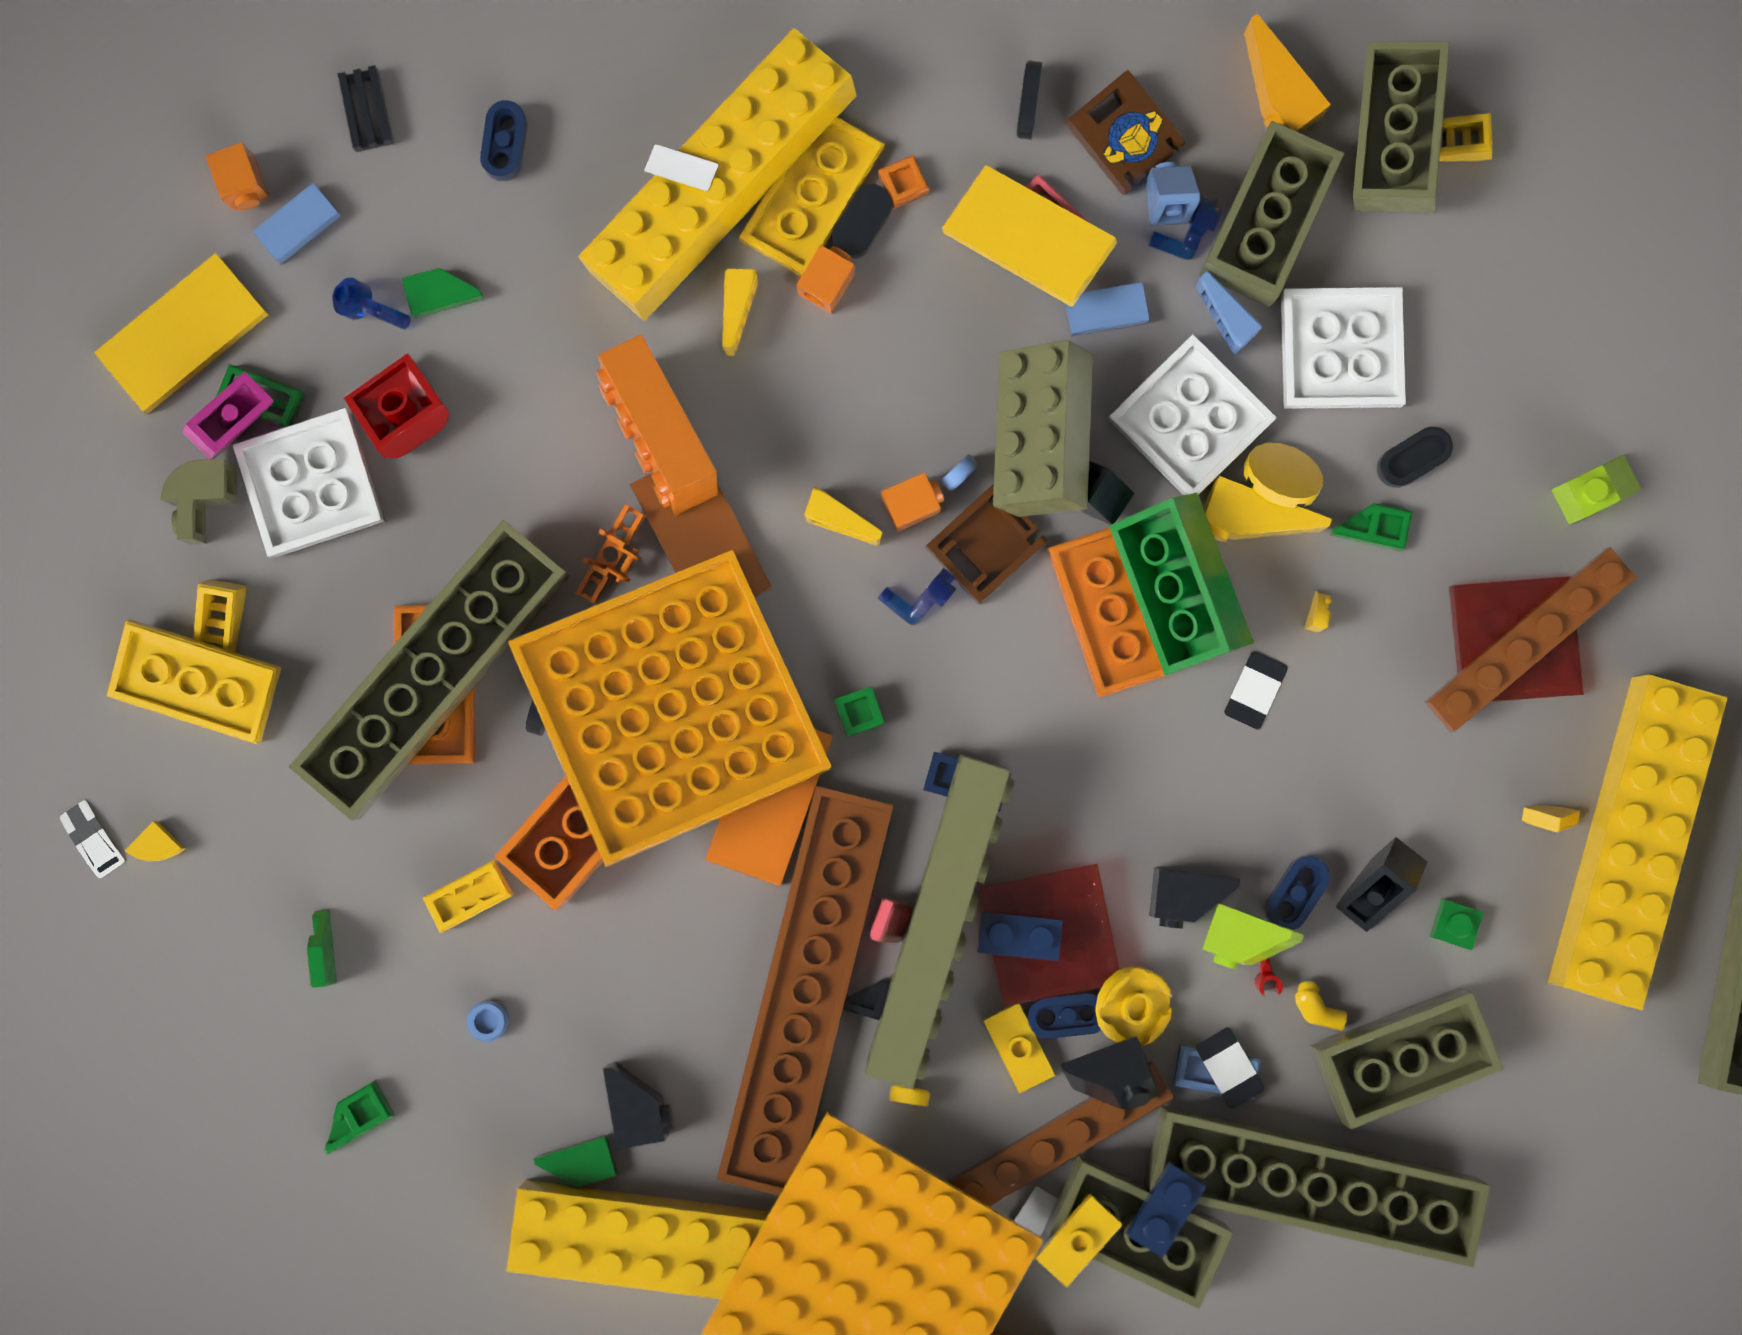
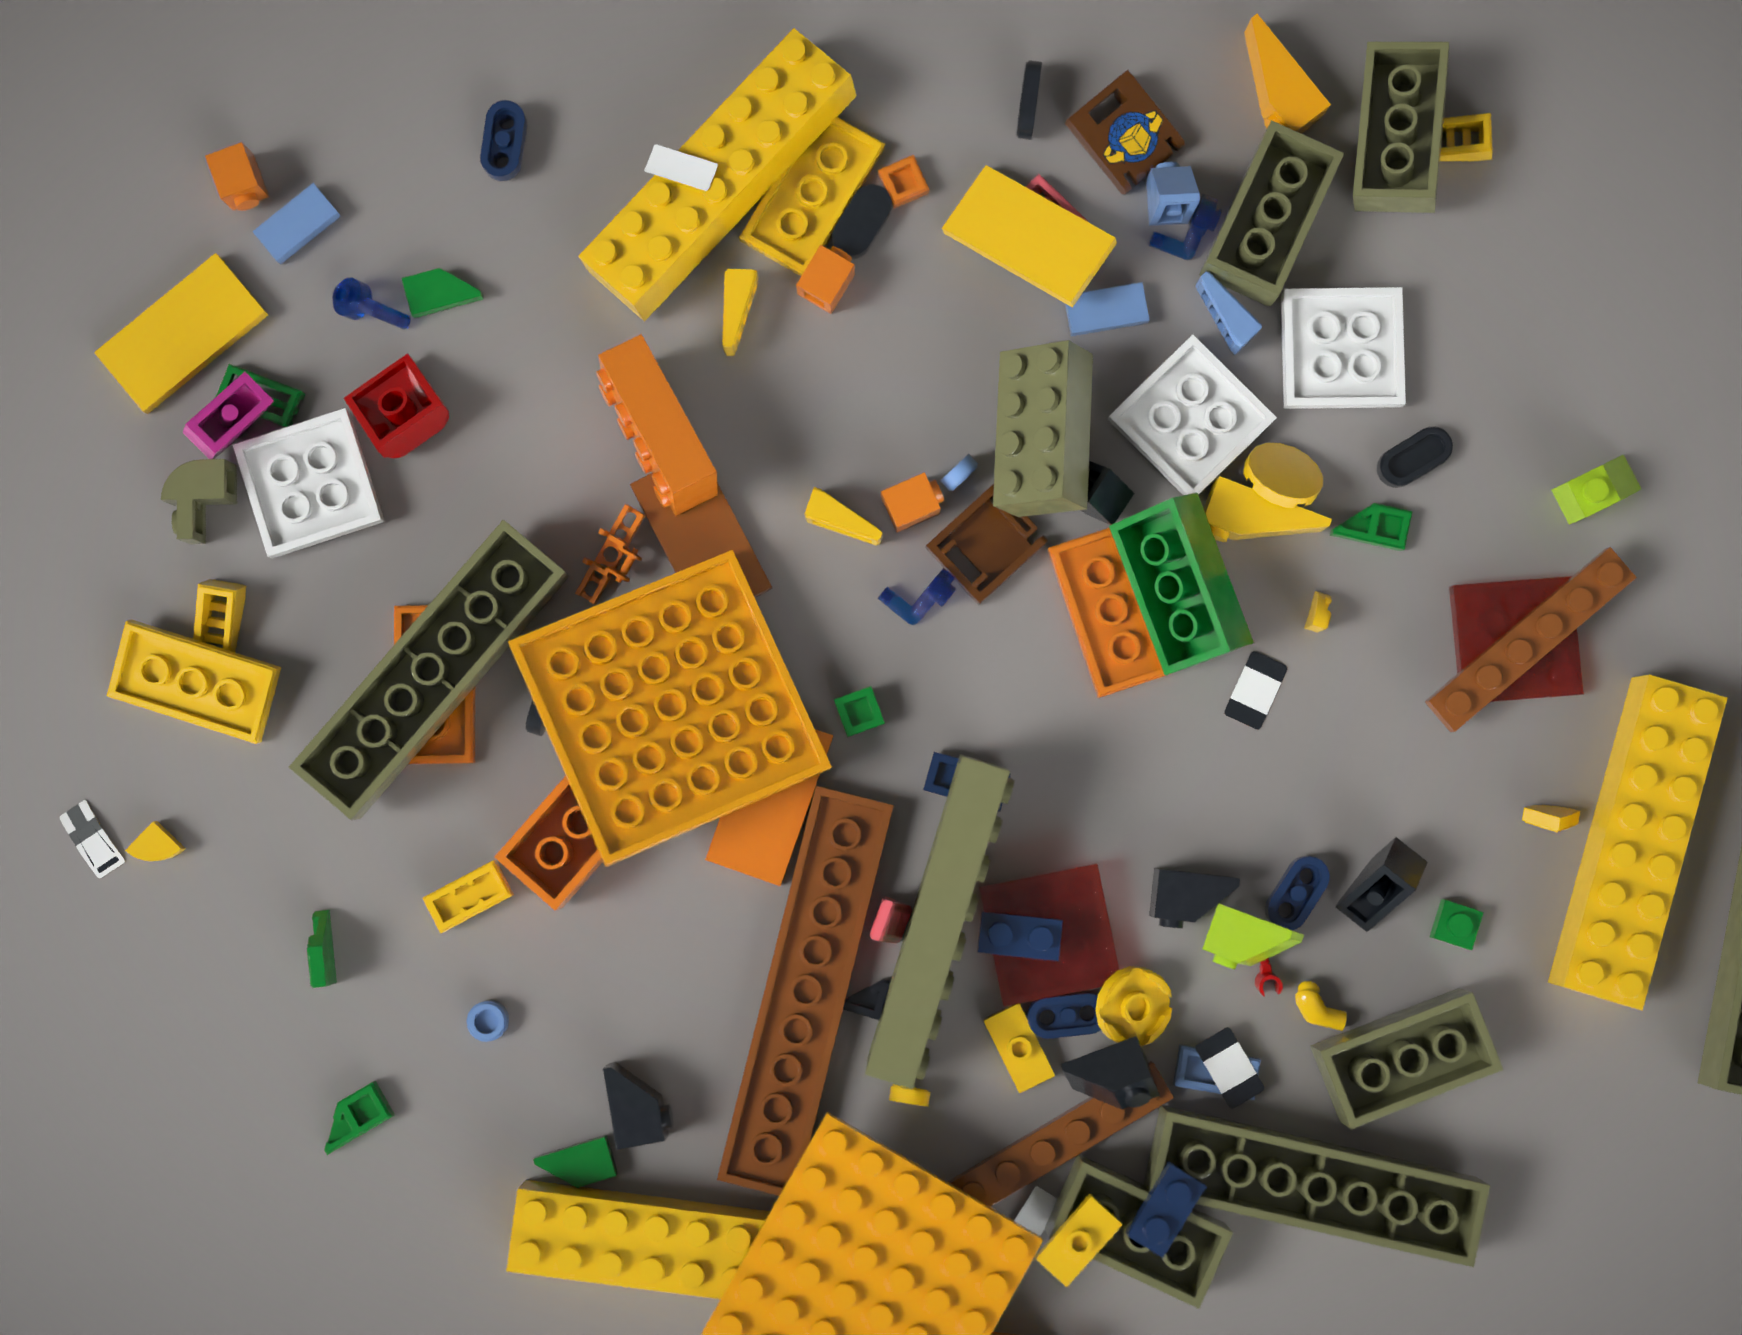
(359, 77): black tile -> none

